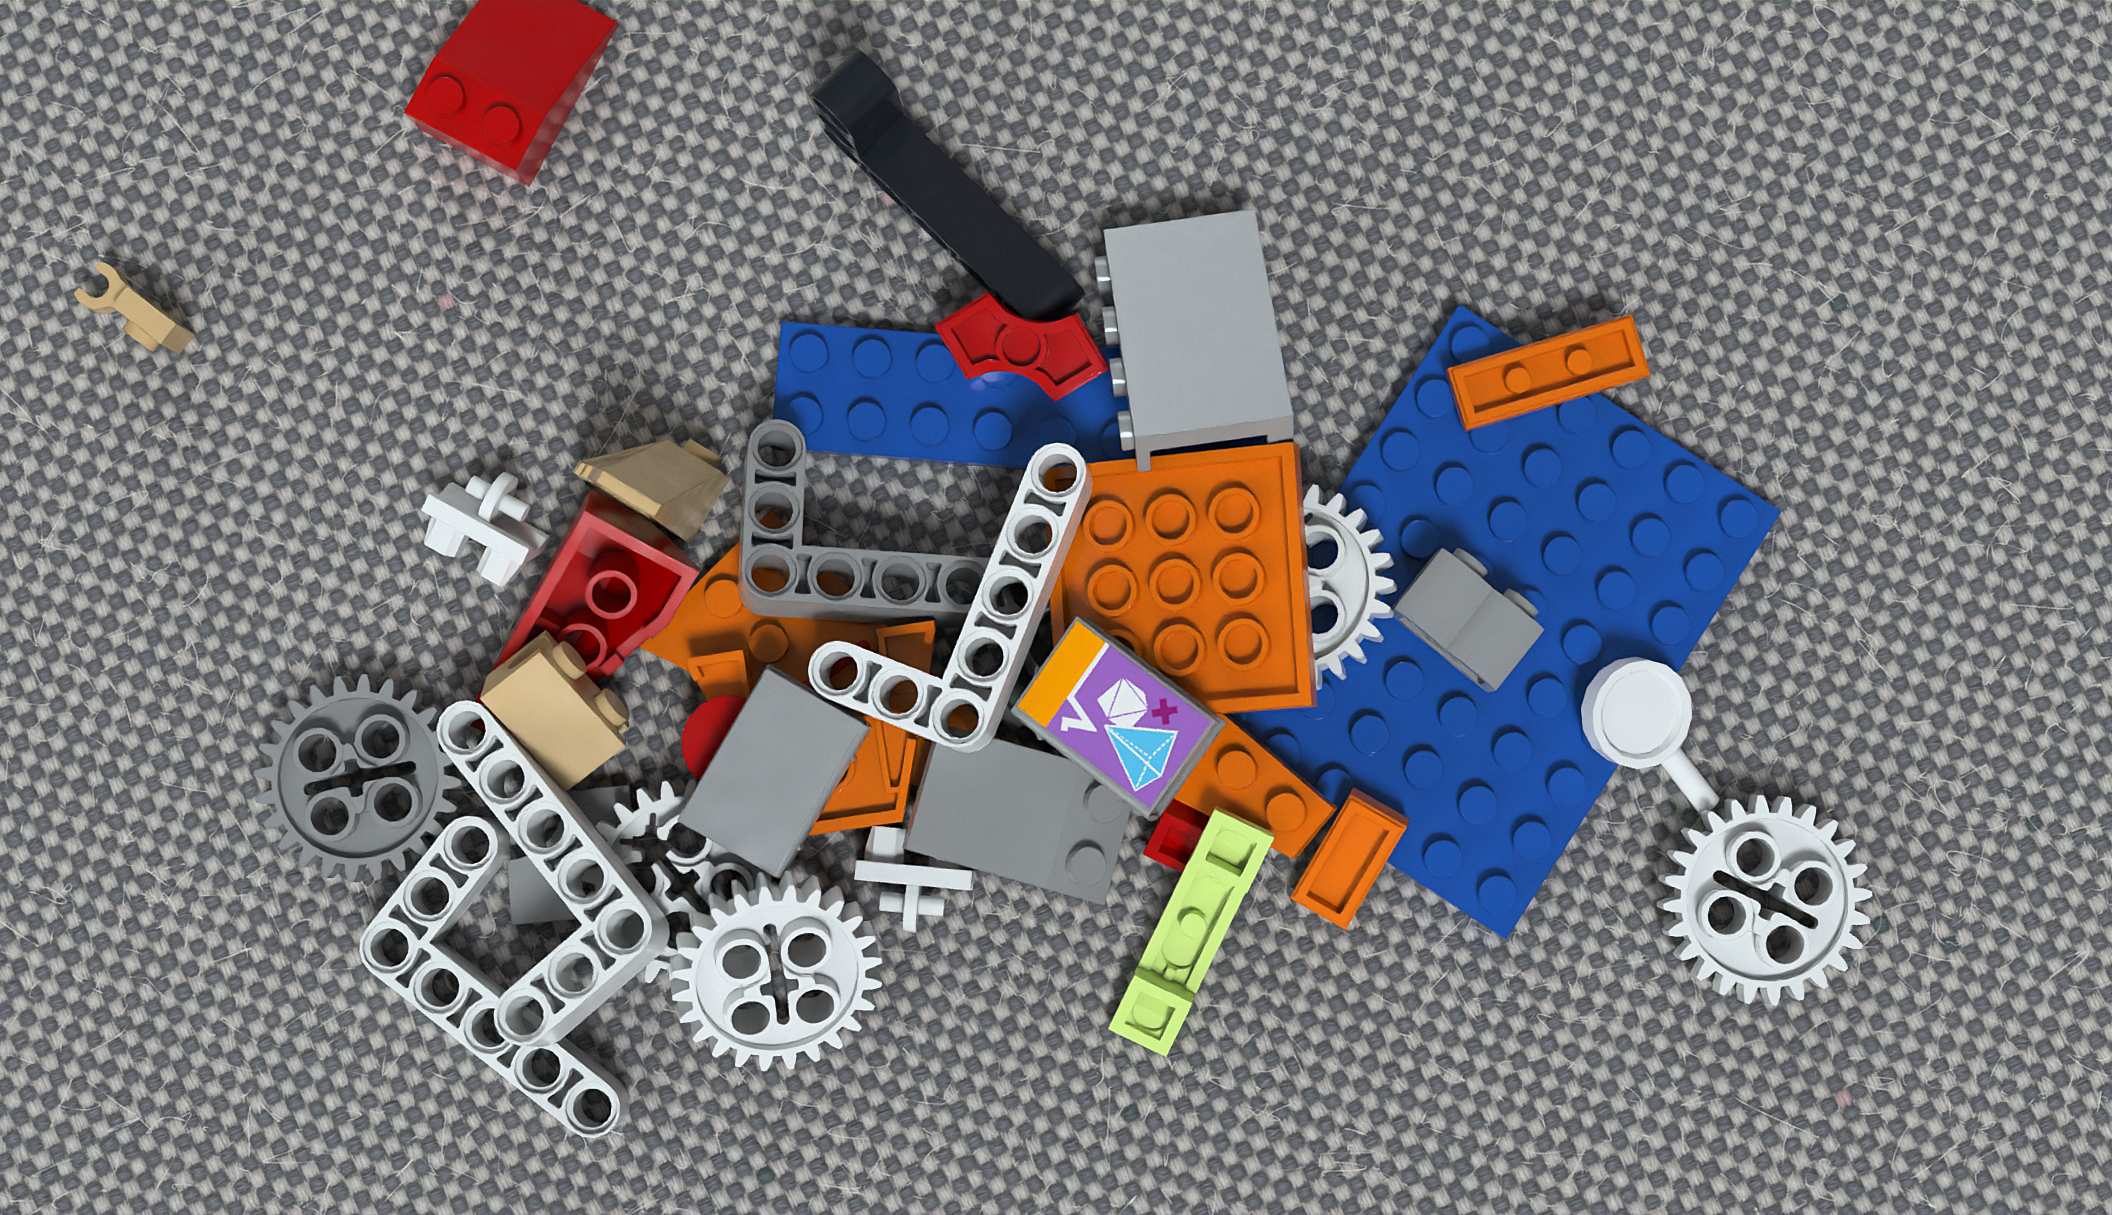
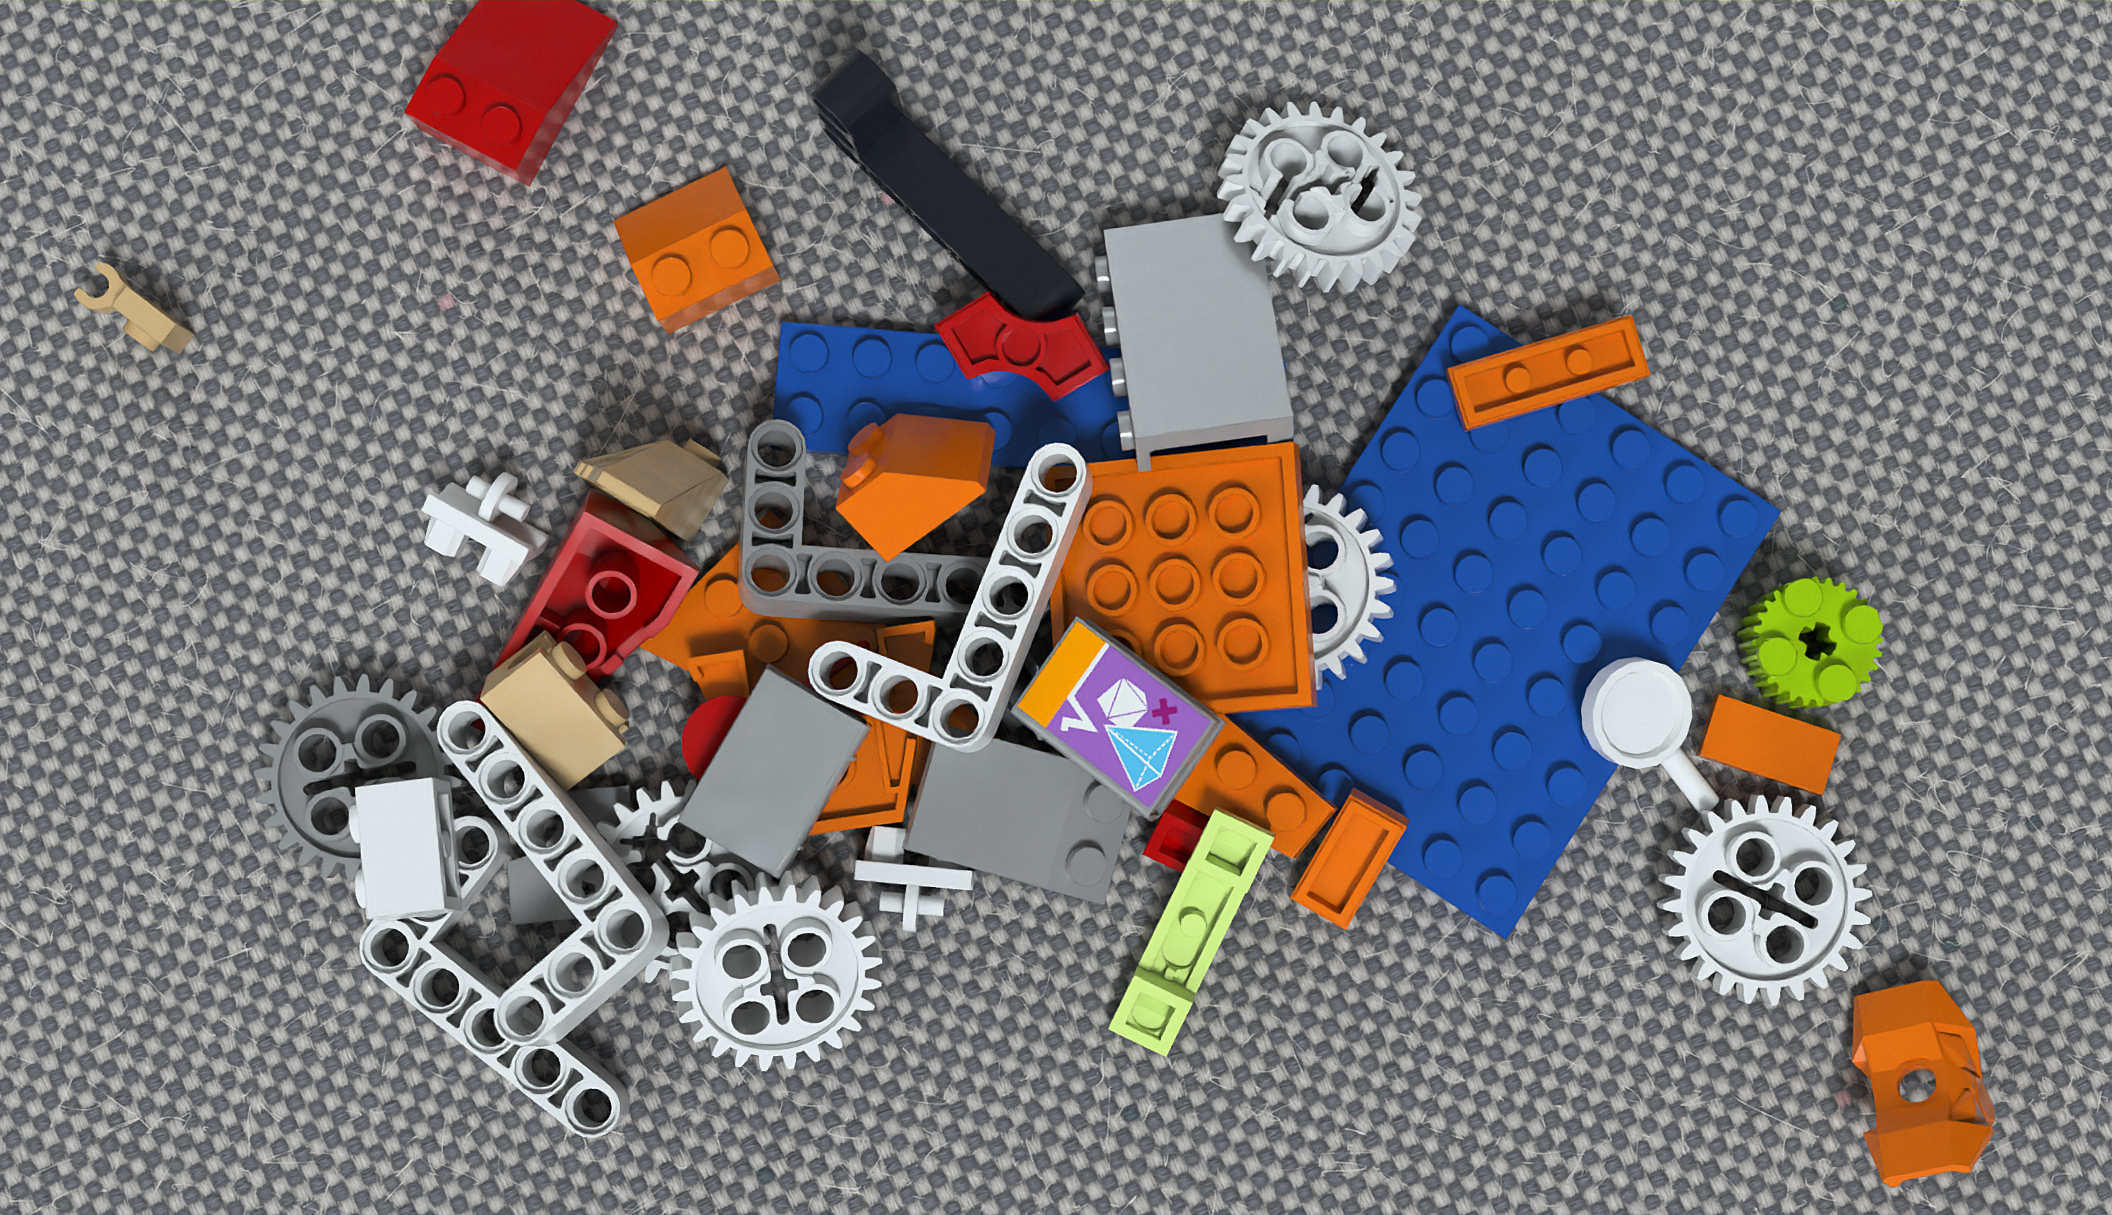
(406, 849): none -> white brick
(695, 251): none -> orange slope
(912, 477): none -> orange slope
(1315, 221): none -> white gear
(1467, 618): light grey brick -> none
(1768, 745): none -> orange tile
(1845, 634): none -> lime brick
(1921, 1030): none -> orange piece

